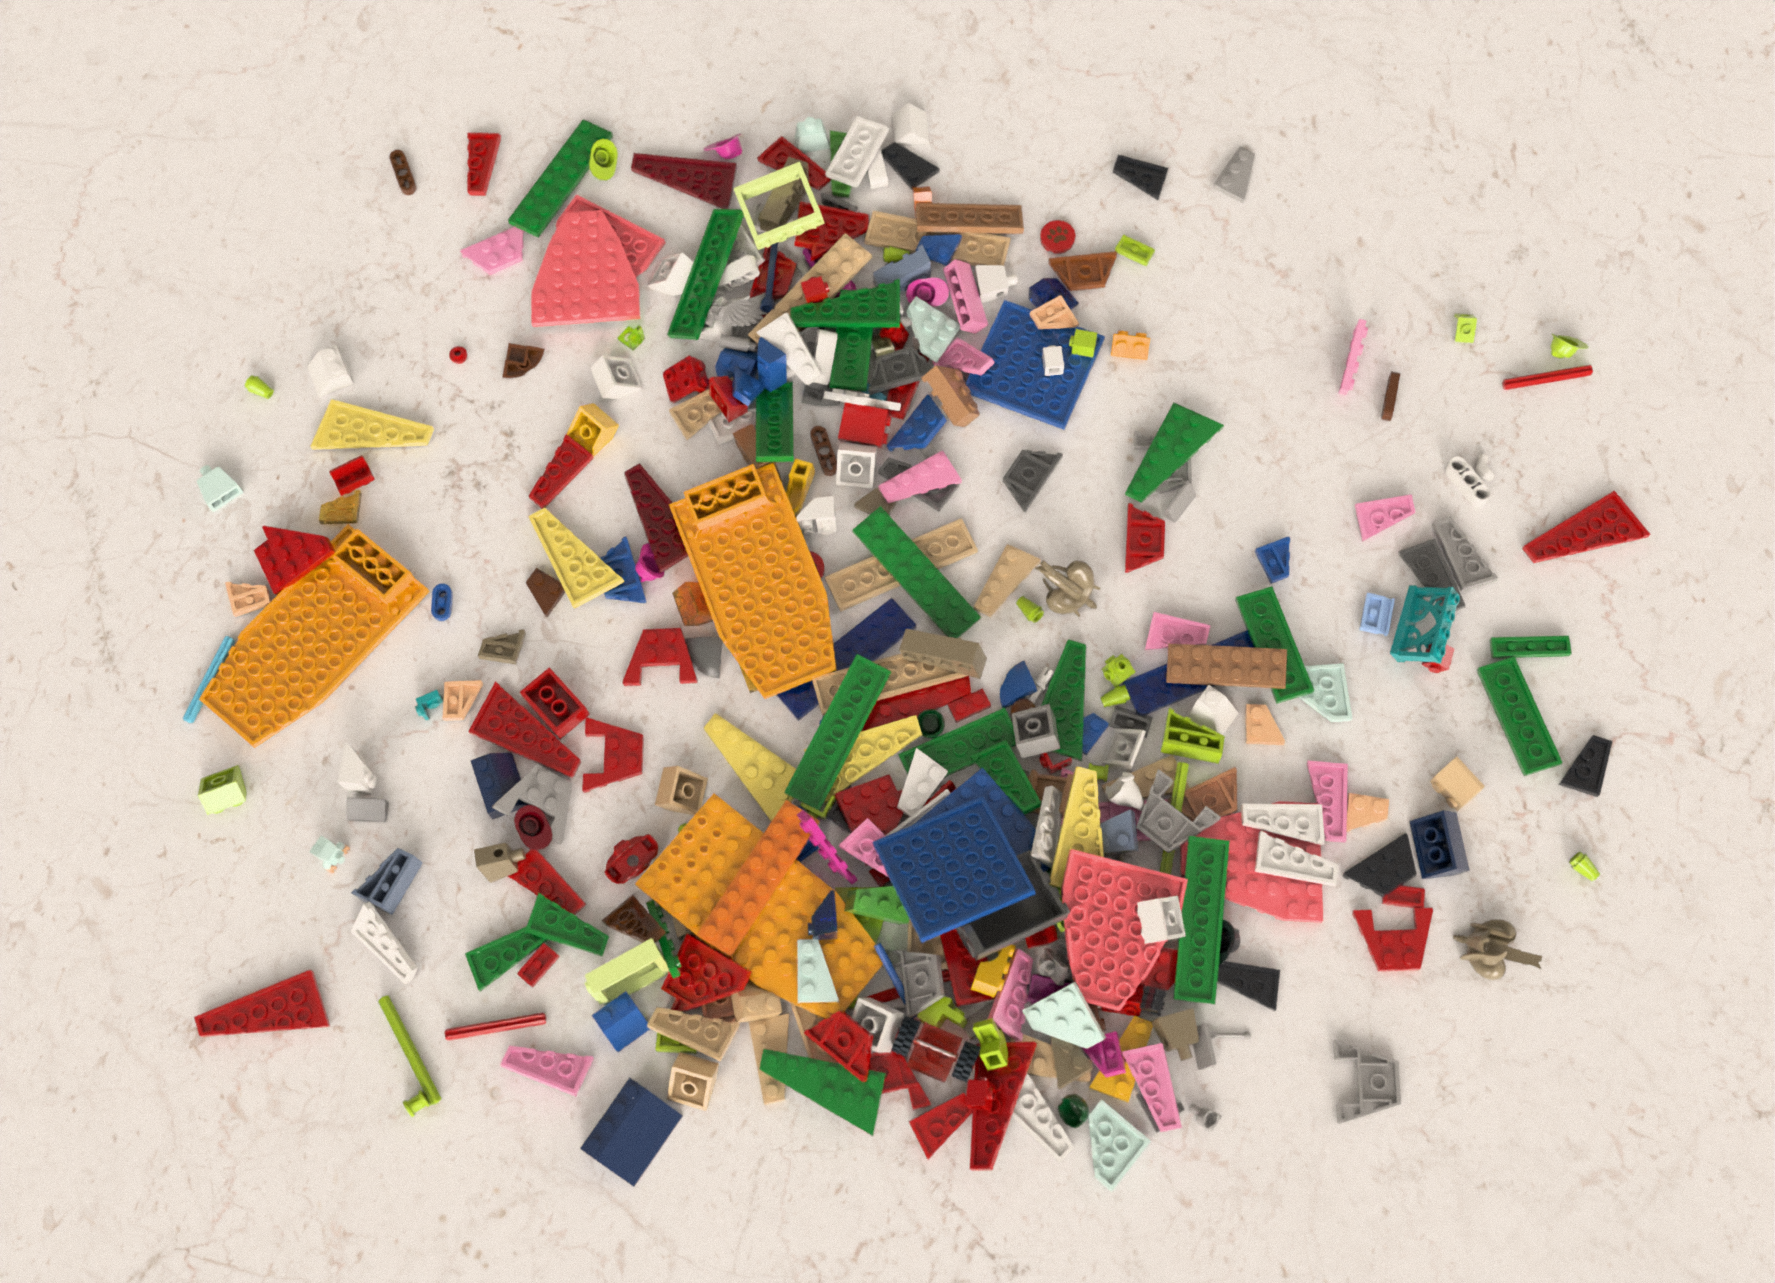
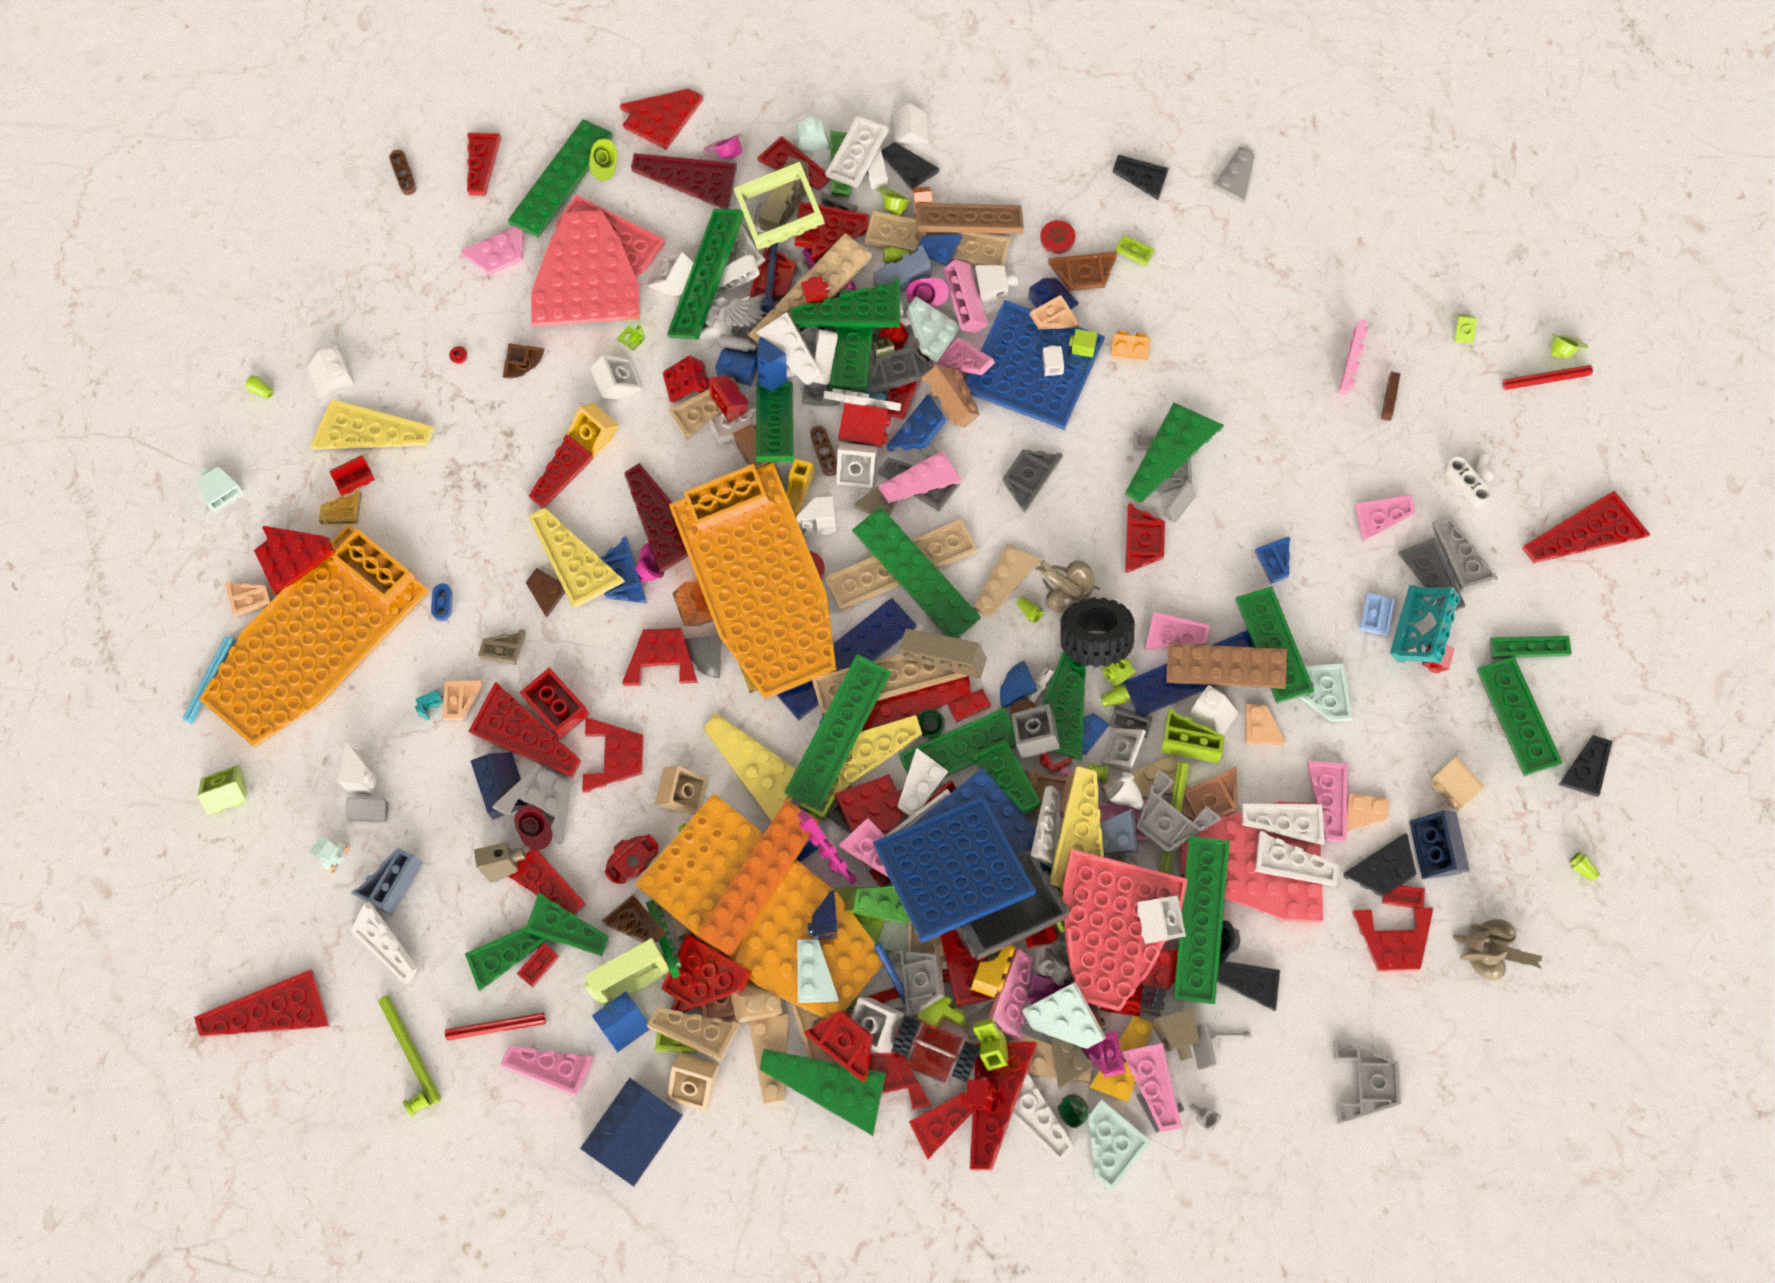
(661, 116): none -> red wing
(745, 387): blue wing -> none
(893, 201): none -> lime piece
(1097, 648): none -> black tyre

